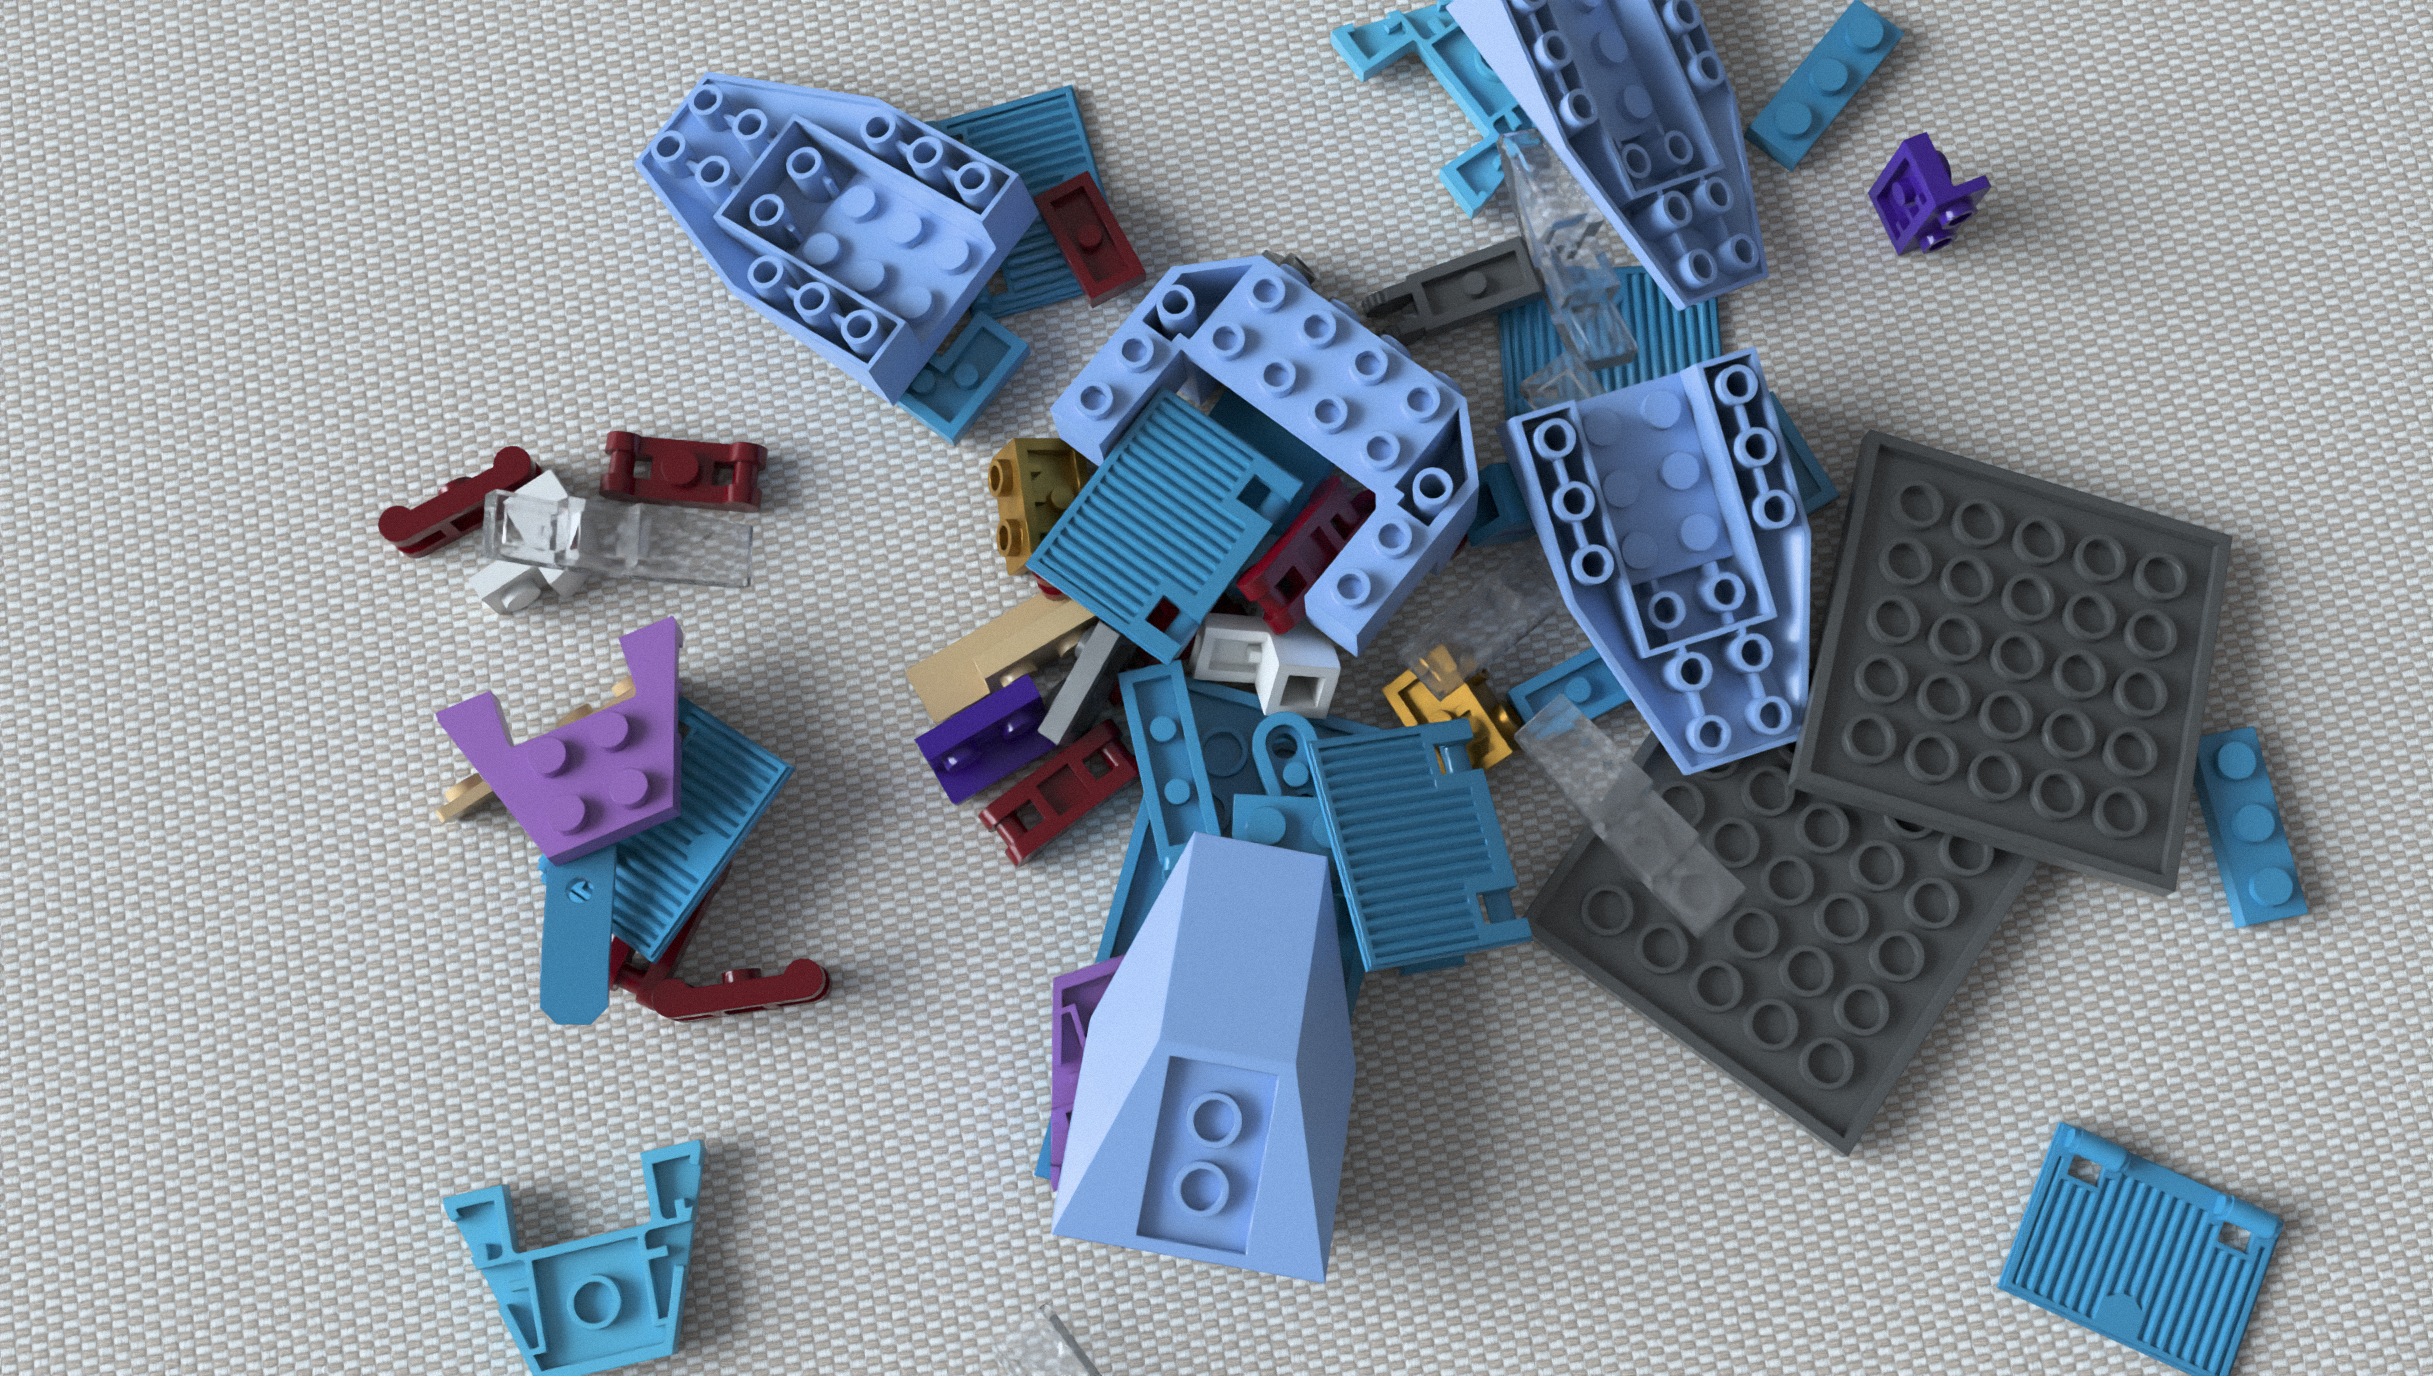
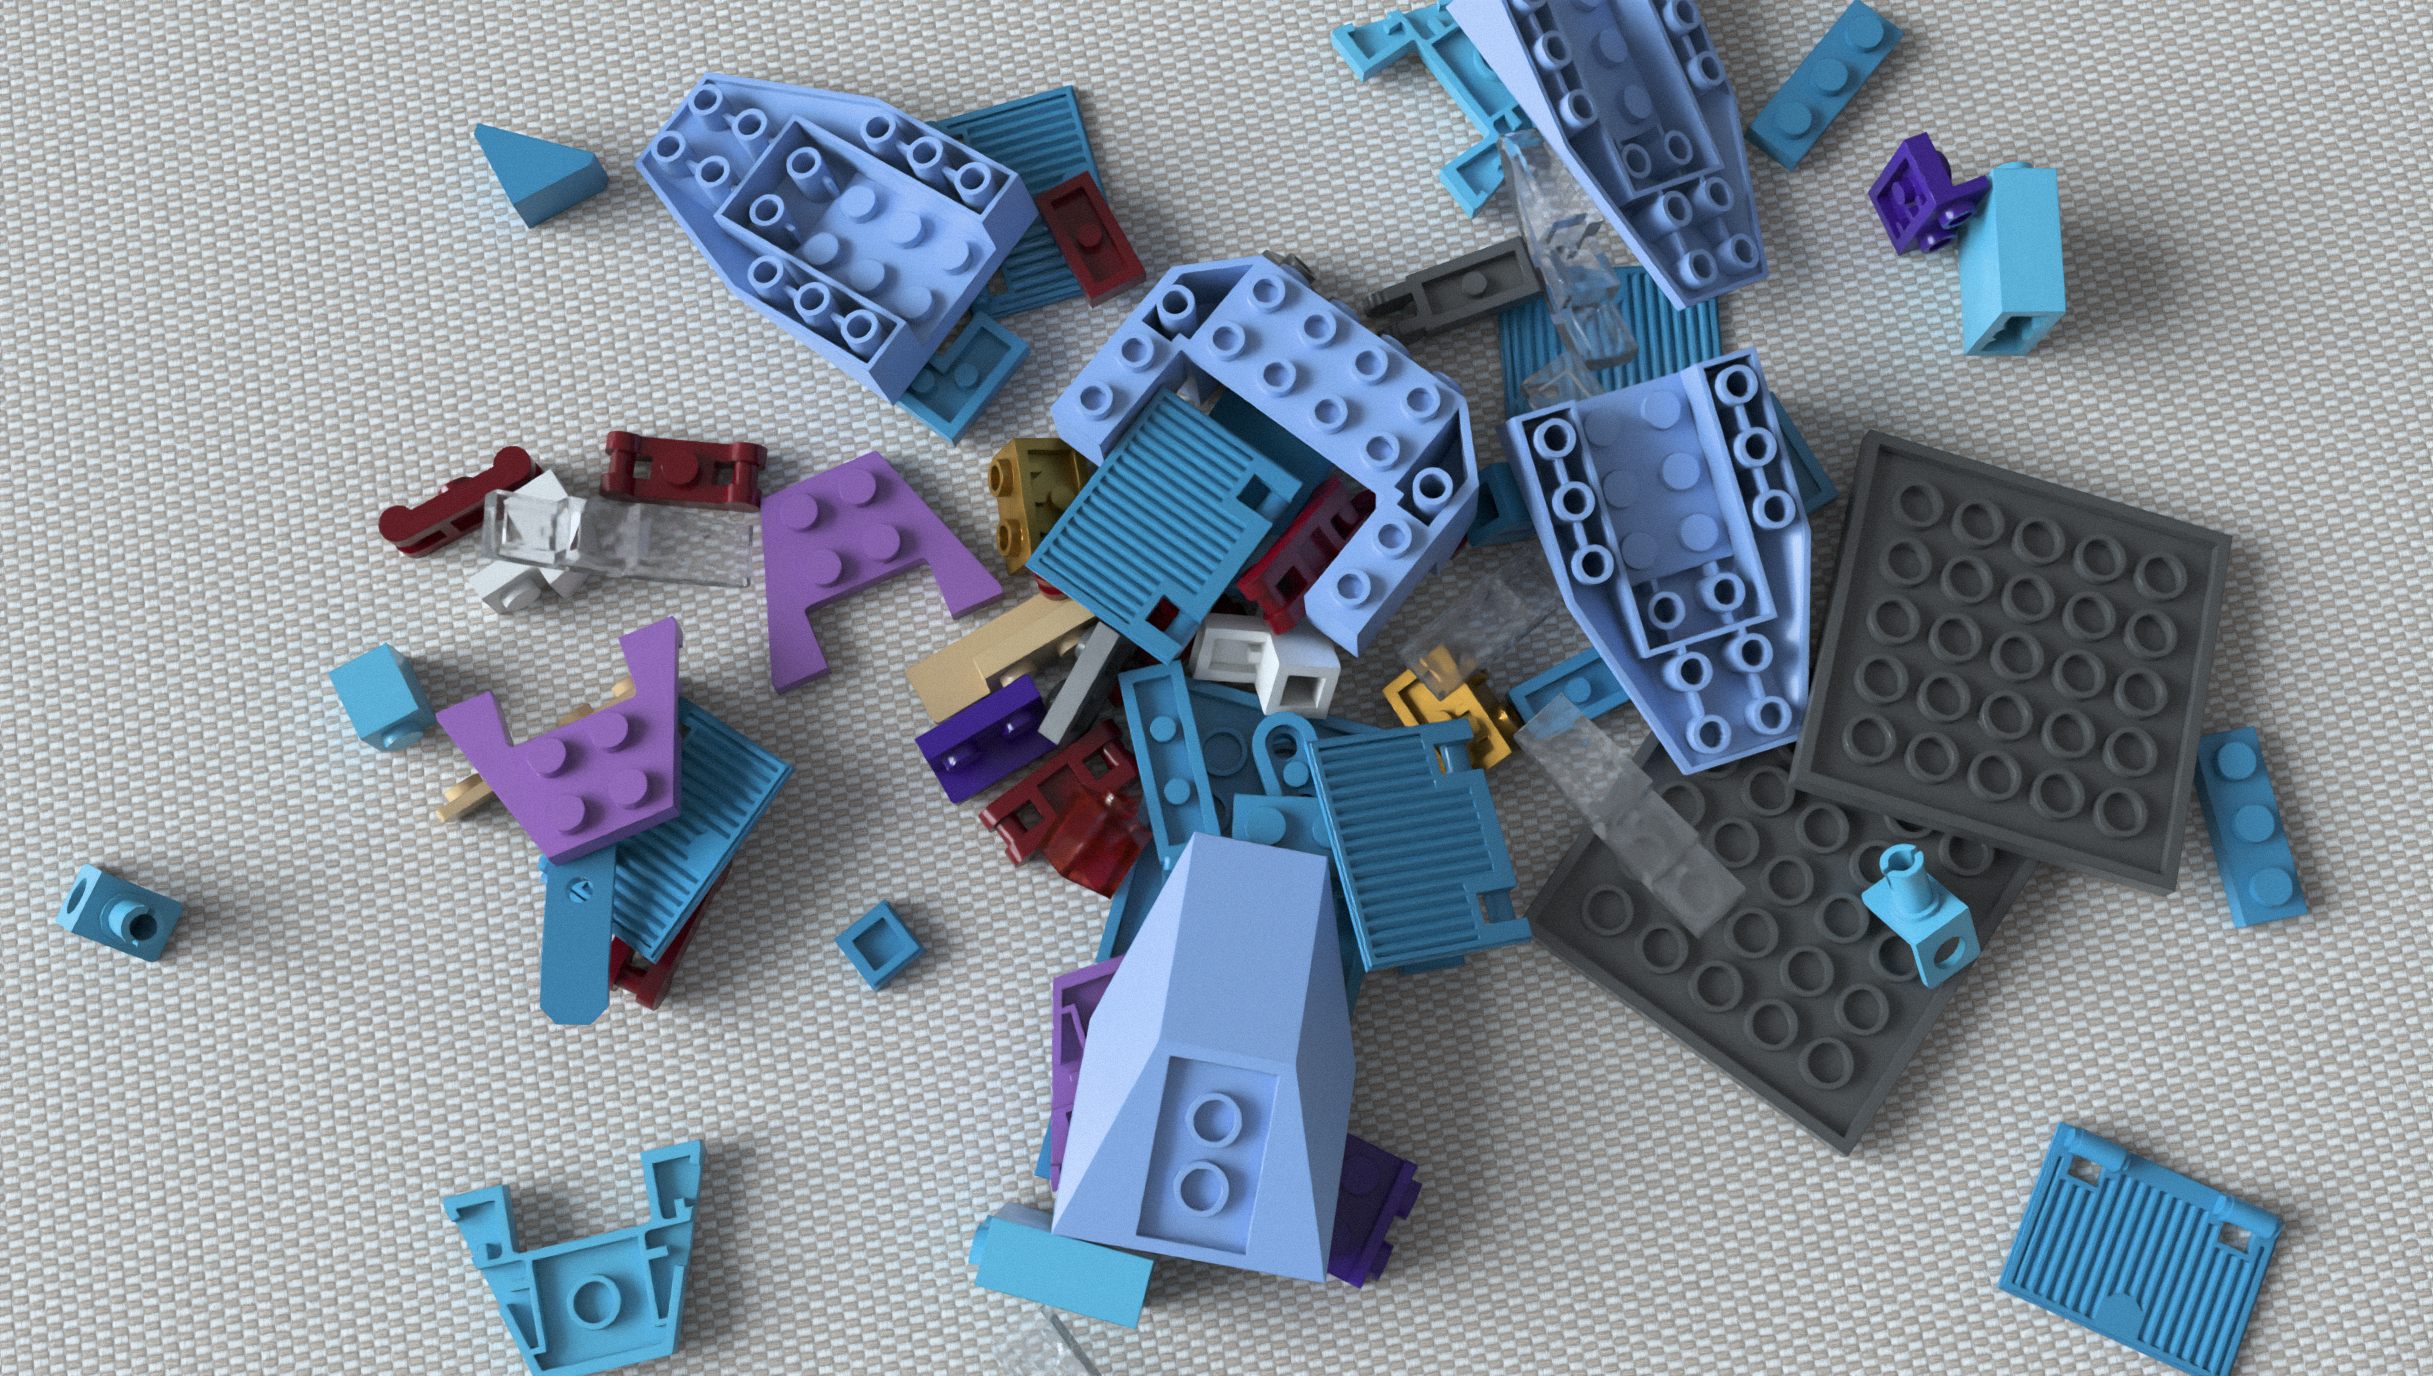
(119, 914): none -> medium azure bracket
(383, 699): none -> medium azure brick
(540, 174): none -> dark azure slope
(743, 993): dark red plate -> none
(847, 536): none -> medium lavender wing
(880, 945): none -> dark azure tile
(1071, 1274): none -> medium azure brick
(1095, 839): none -> clear red brick
(1370, 1195): none -> dark purple bracket
(1922, 913): none -> medium azure bracket
(2012, 263): none -> medium azure brick

